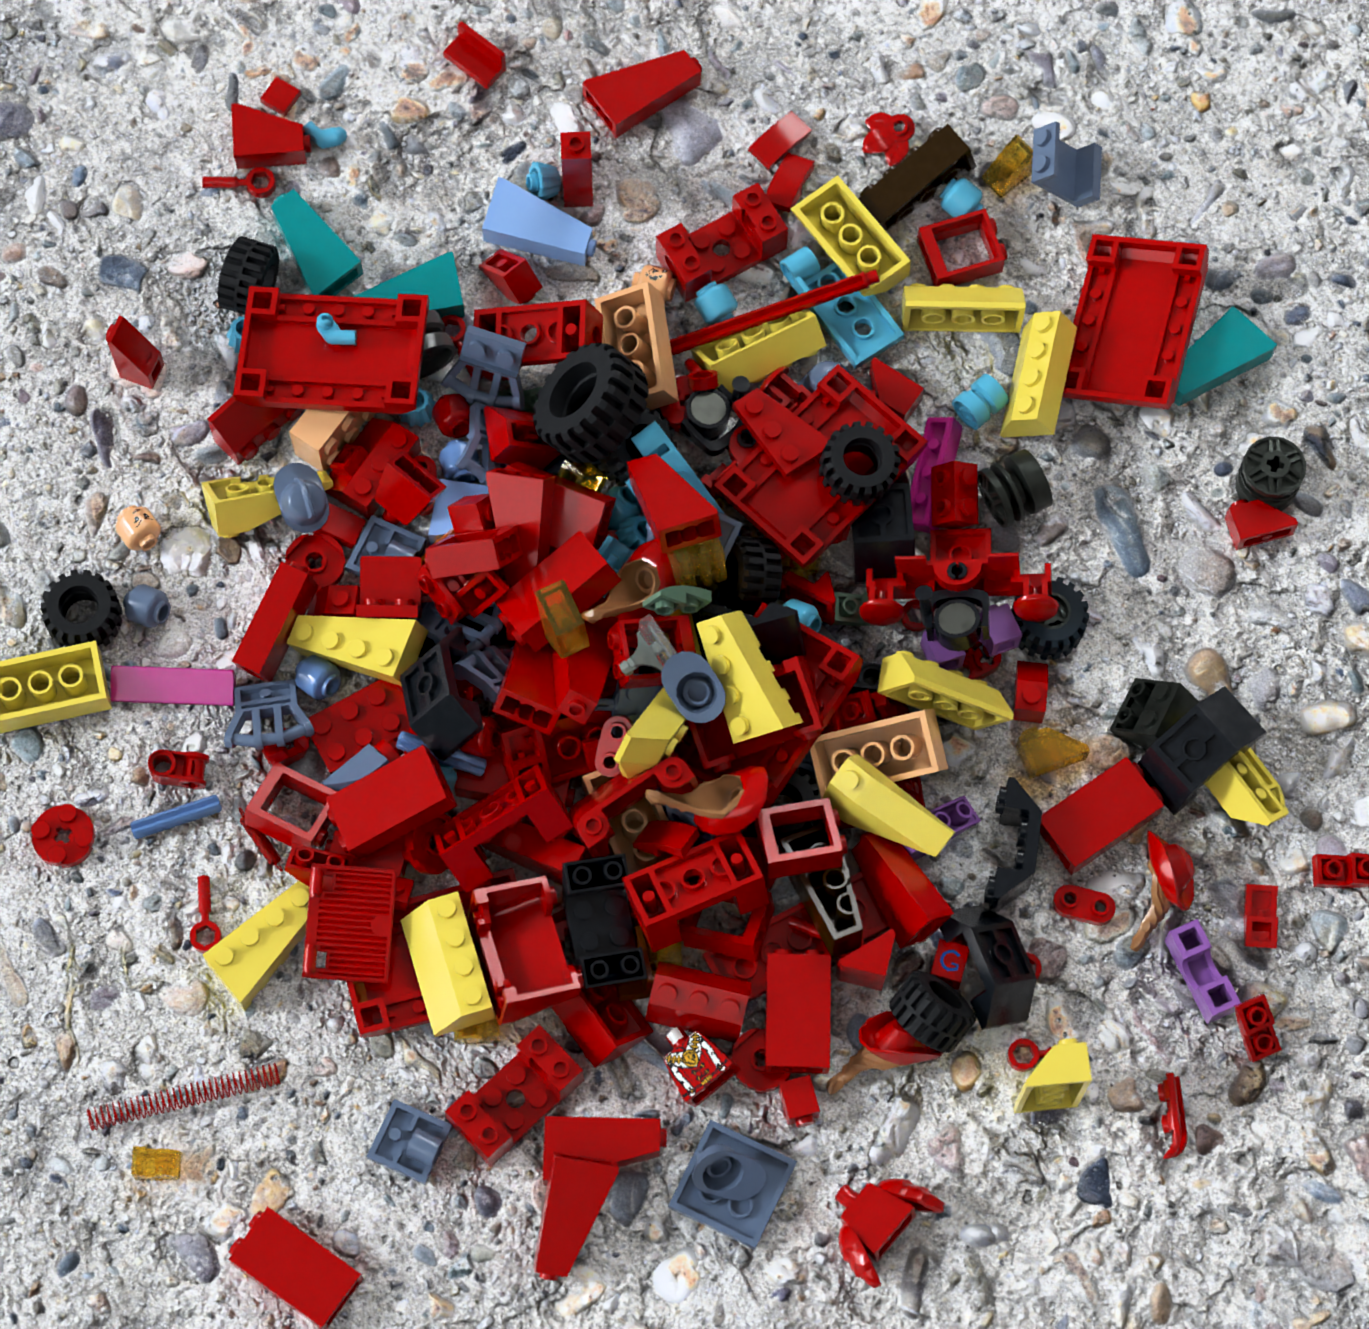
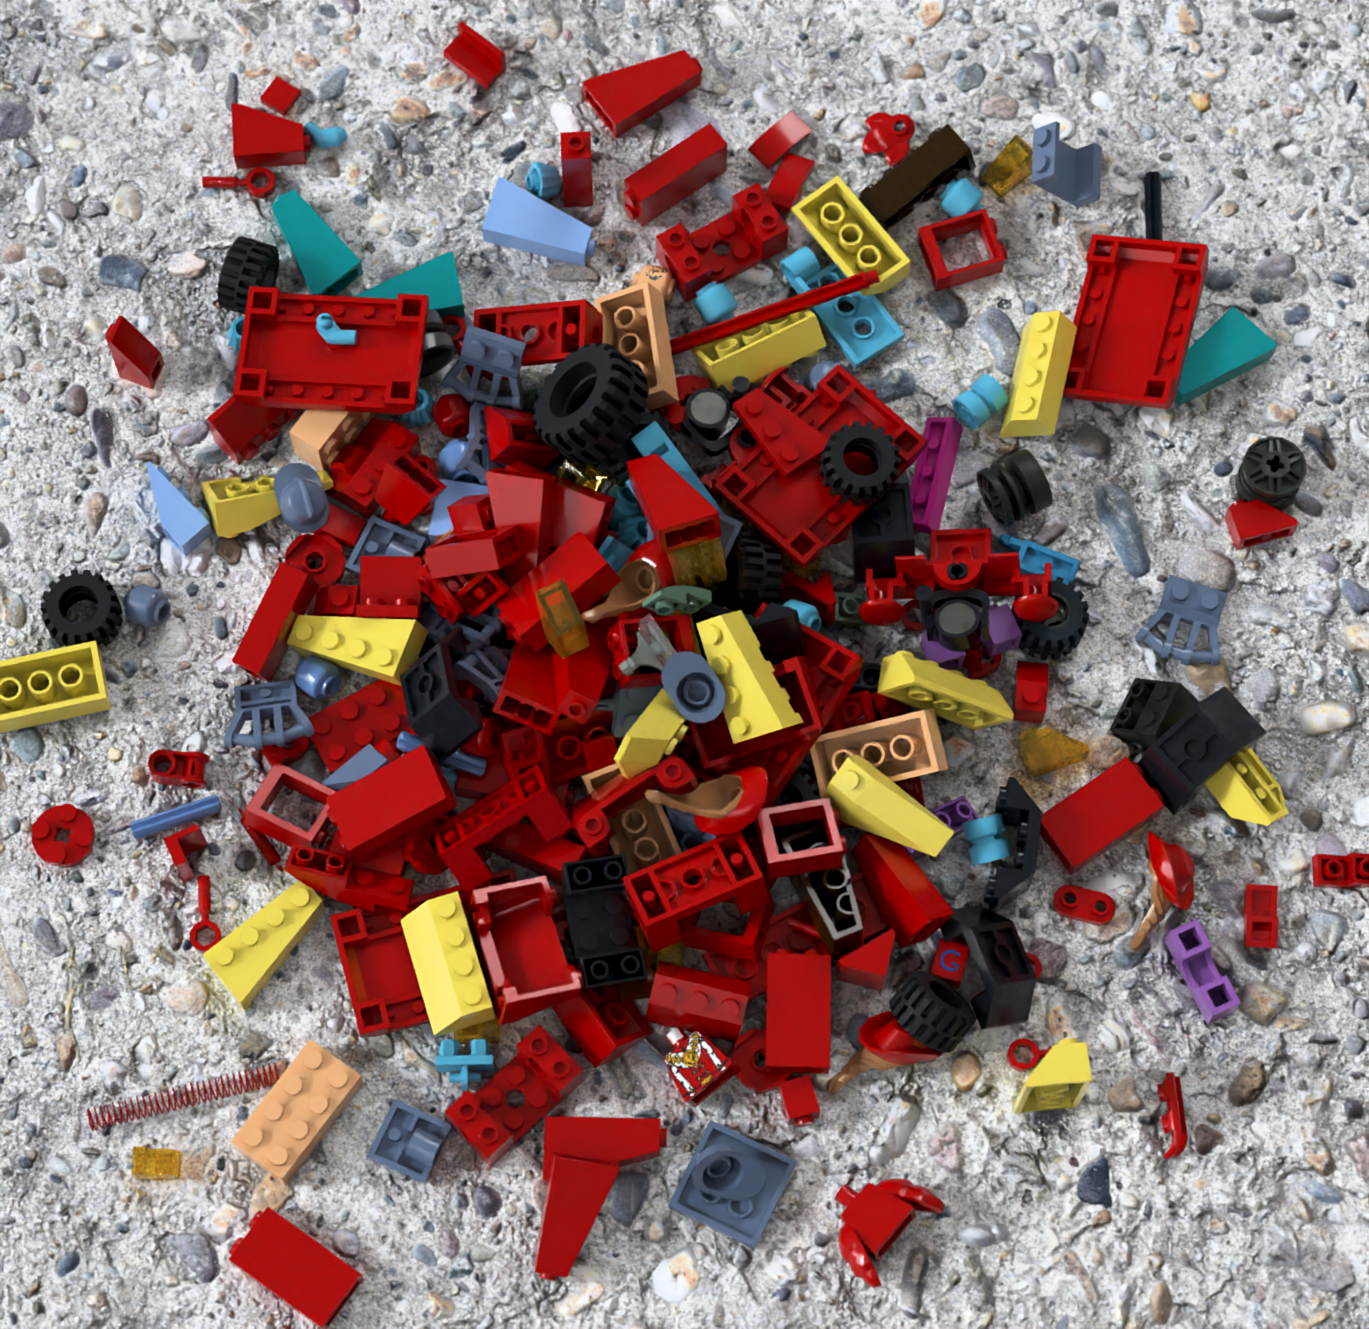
(138, 528): light nougat head -> none
(172, 685): dark pink slope -> none
(179, 518): none -> light blue slope
(183, 844): none -> red panel
(297, 1112): none -> light nougat brick
(350, 923): red window -> none
(451, 1061): none -> medium azure hips
(511, 276): red slope -> none
(610, 743): red plate -> none
(667, 837): red slope -> none
(675, 175): none -> red brick
(700, 379): red piece -> none
(895, 389): red slope -> none
(954, 495): red brick -> none
(962, 308): light yellow slope -> none
(987, 839): none -> medium azure wheel
(1034, 556): none -> dark azure hinge
(1153, 205): none -> black axle
(1192, 605): none -> sand blue plate
(1257, 1028): red slope -> none

